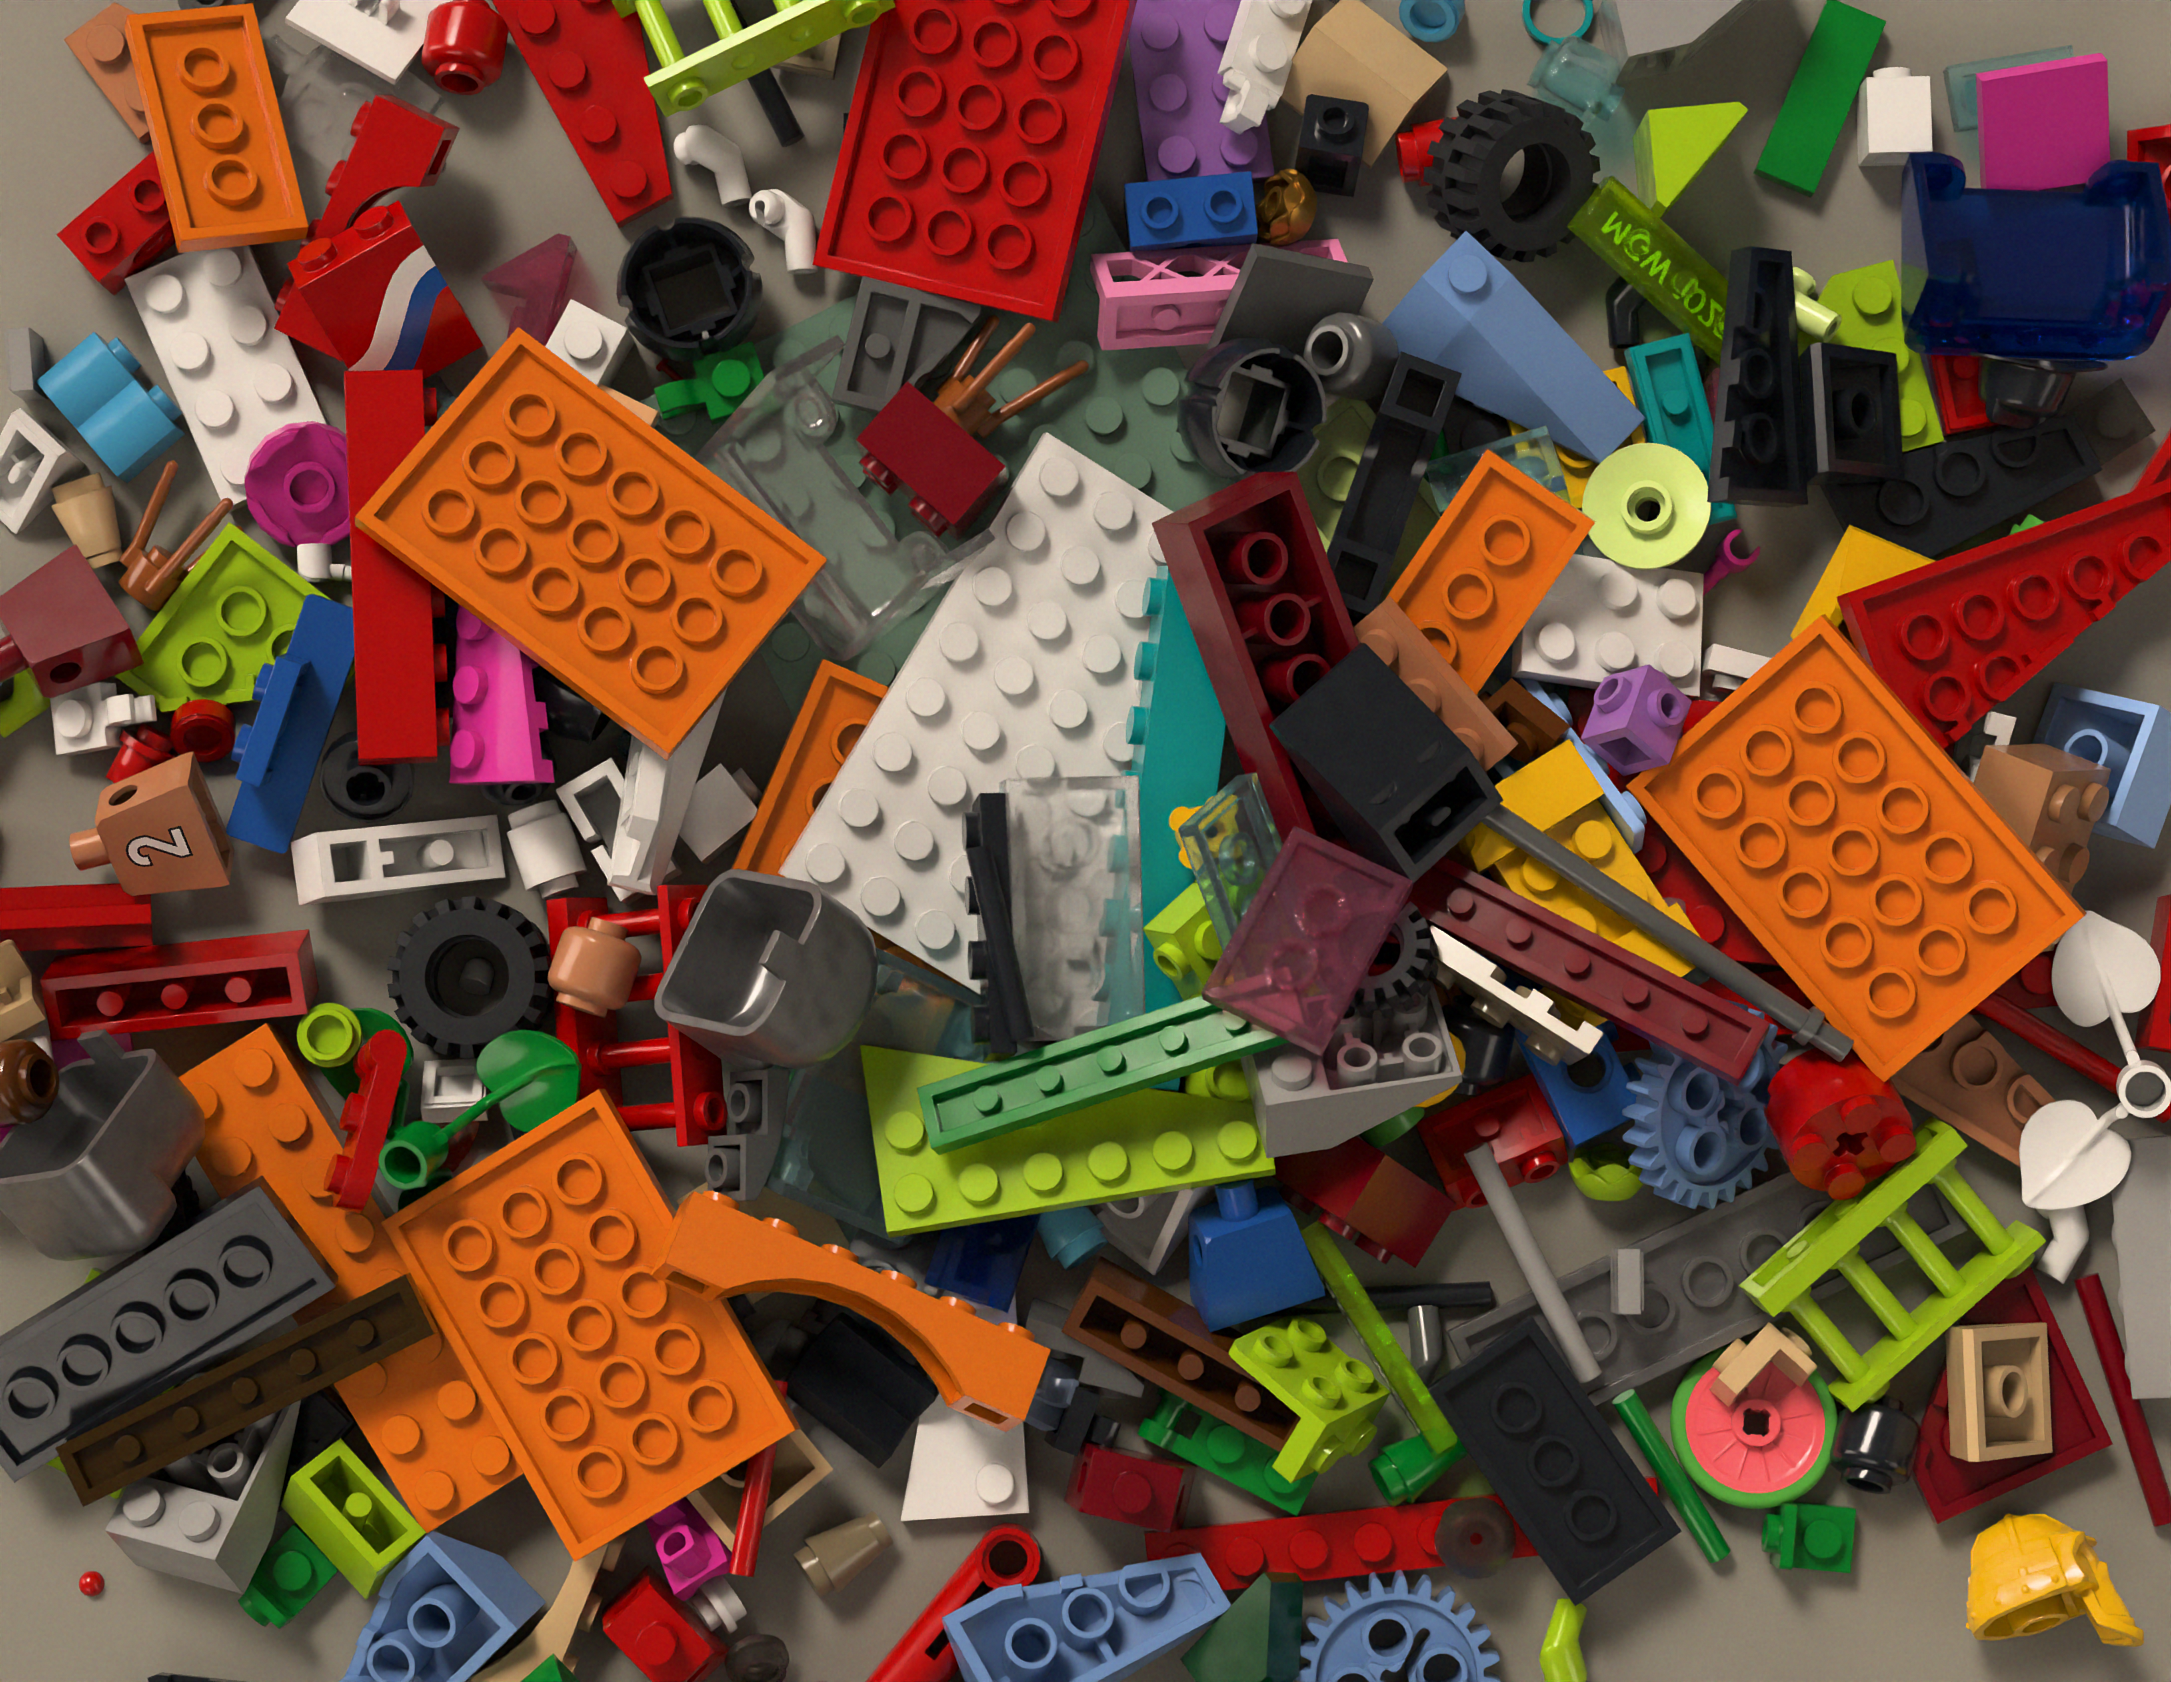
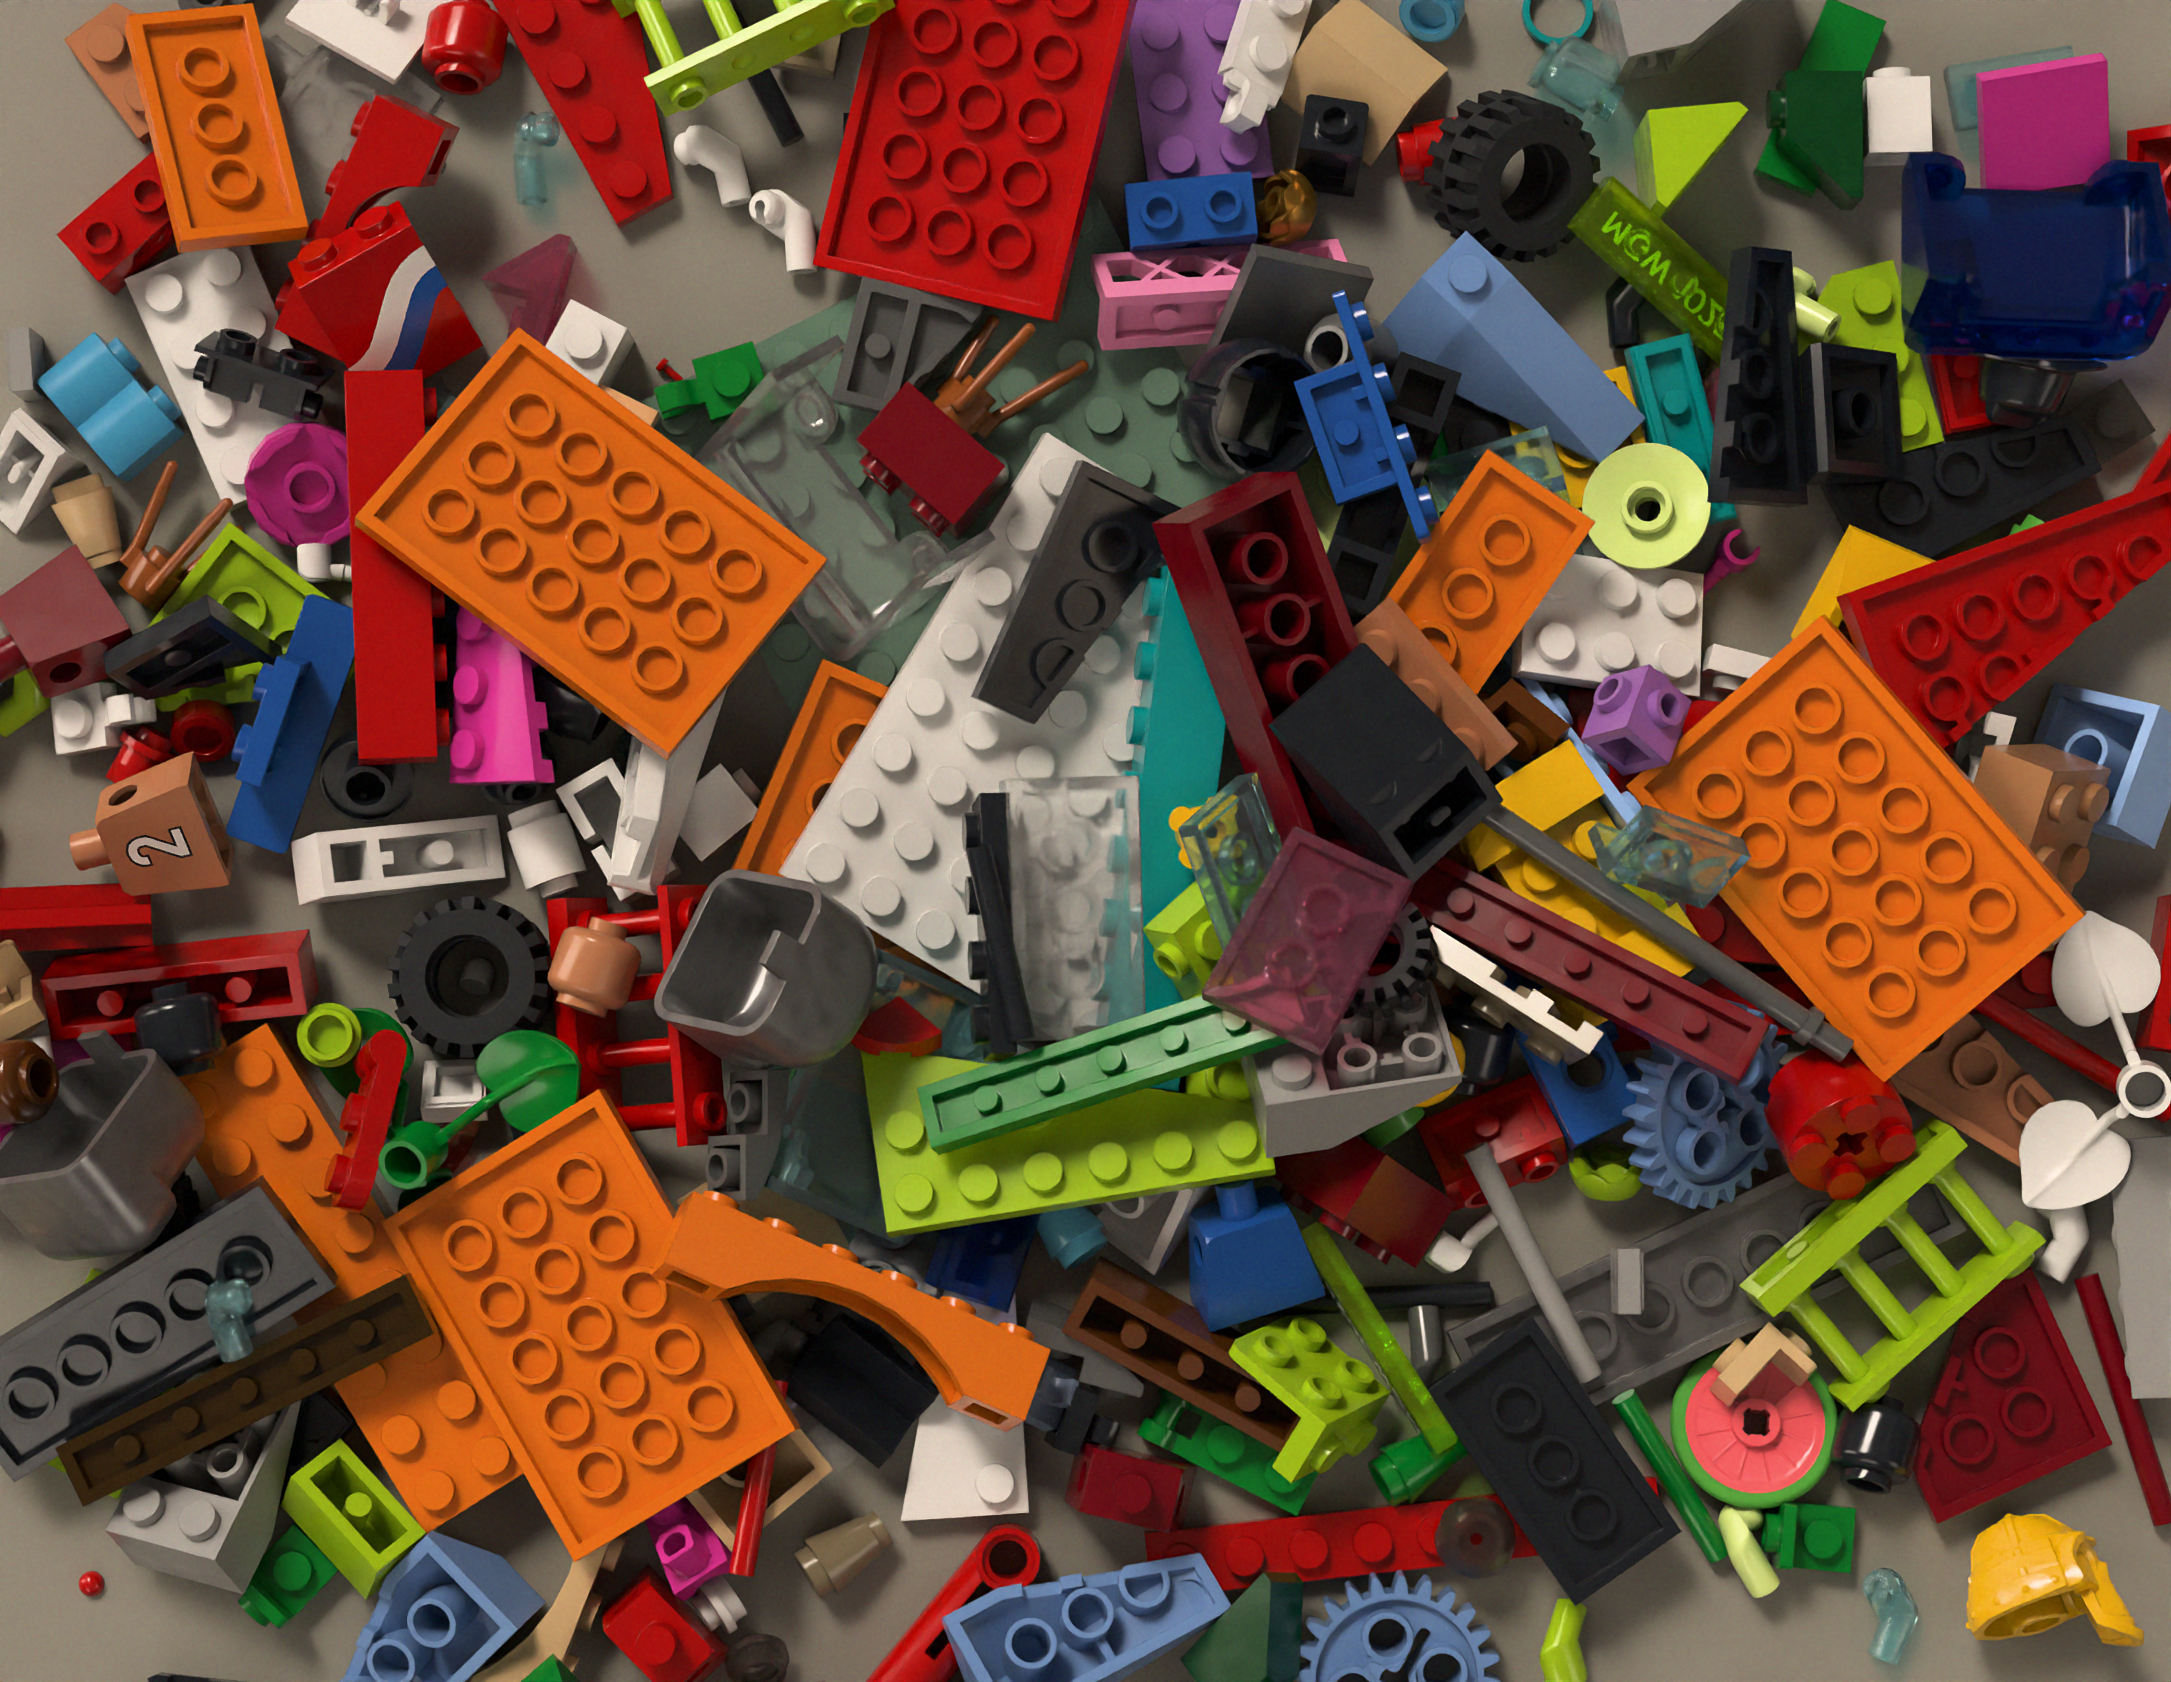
(182, 1028): none -> black head
(188, 651): none -> black wing
(223, 1310): none -> clear light blue arm
(239, 362): none -> black hinge
(528, 156): none -> clear light blue arm
(676, 250): black piece -> none
(898, 1030): none -> red tile
(1074, 589): none -> black wing
(1354, 428): none -> blue bracket
(1450, 1254): none -> white hand
(1669, 856): none -> clear light blue bracket
(1744, 1551): none -> yellowish green arm
(1822, 130): none -> dark green slope
(1894, 1610): none -> clear light blue arm
(1998, 1391): tan slope -> none

